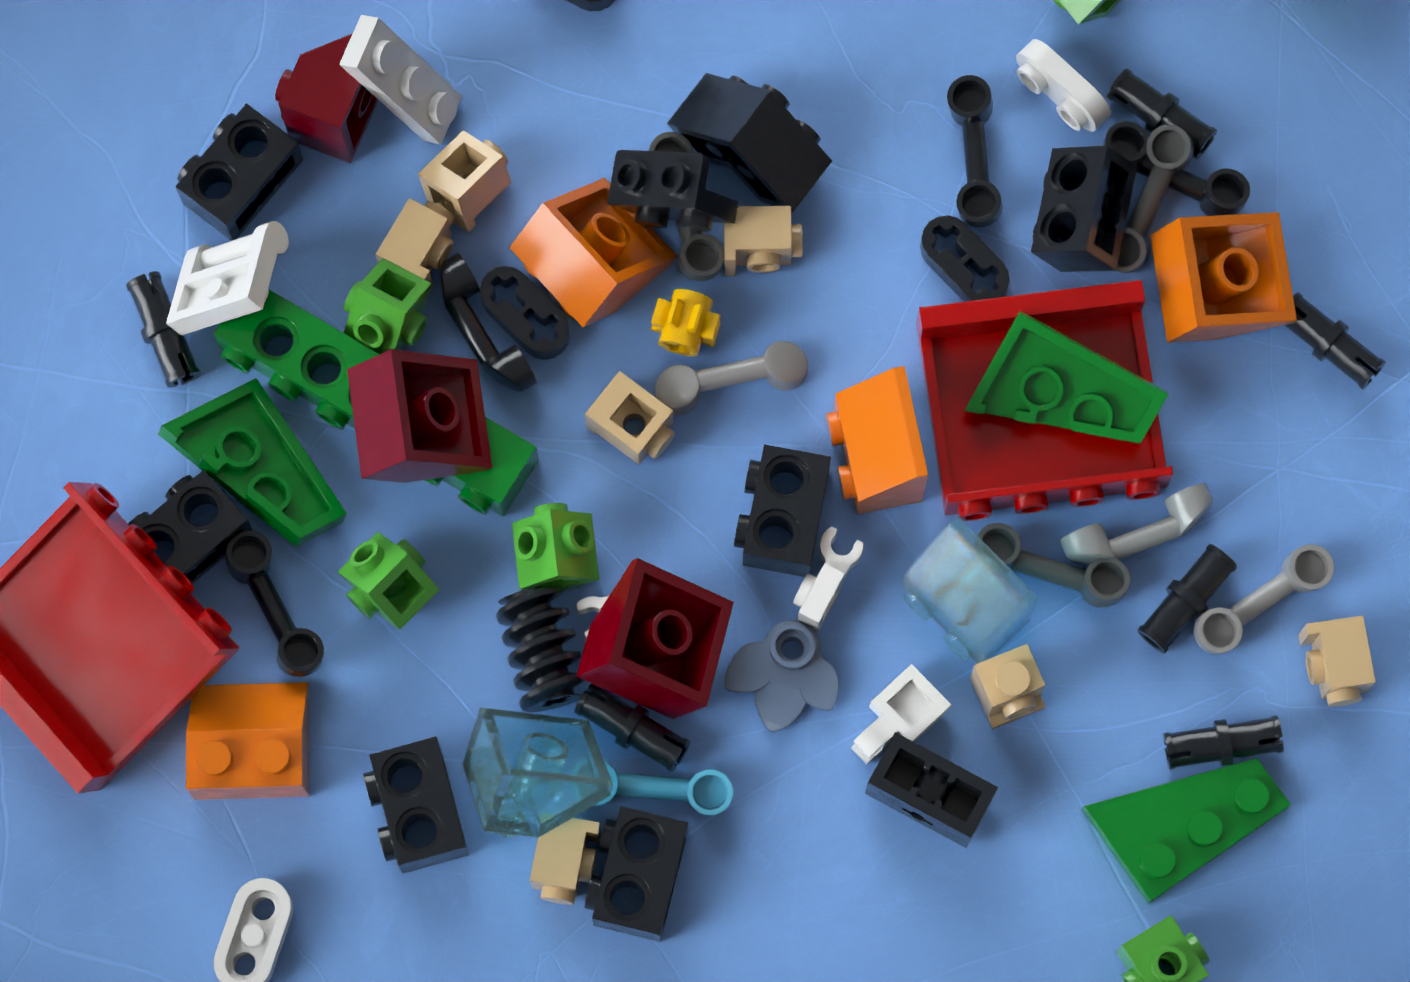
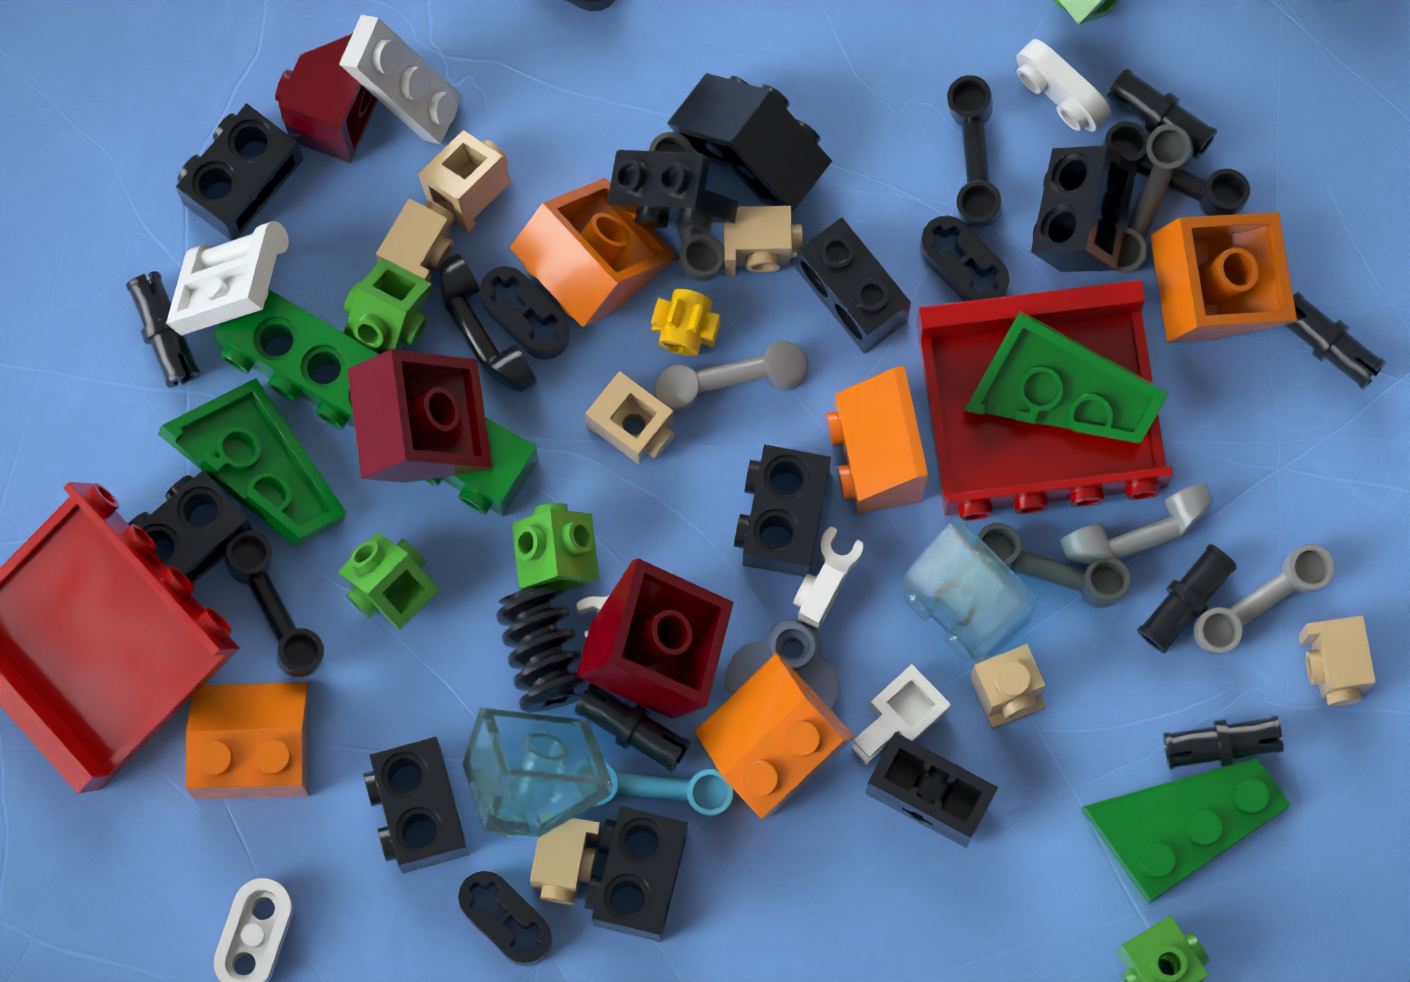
(515, 908): none -> black beam
(772, 737): none -> orange slope
(853, 285): none -> black brick

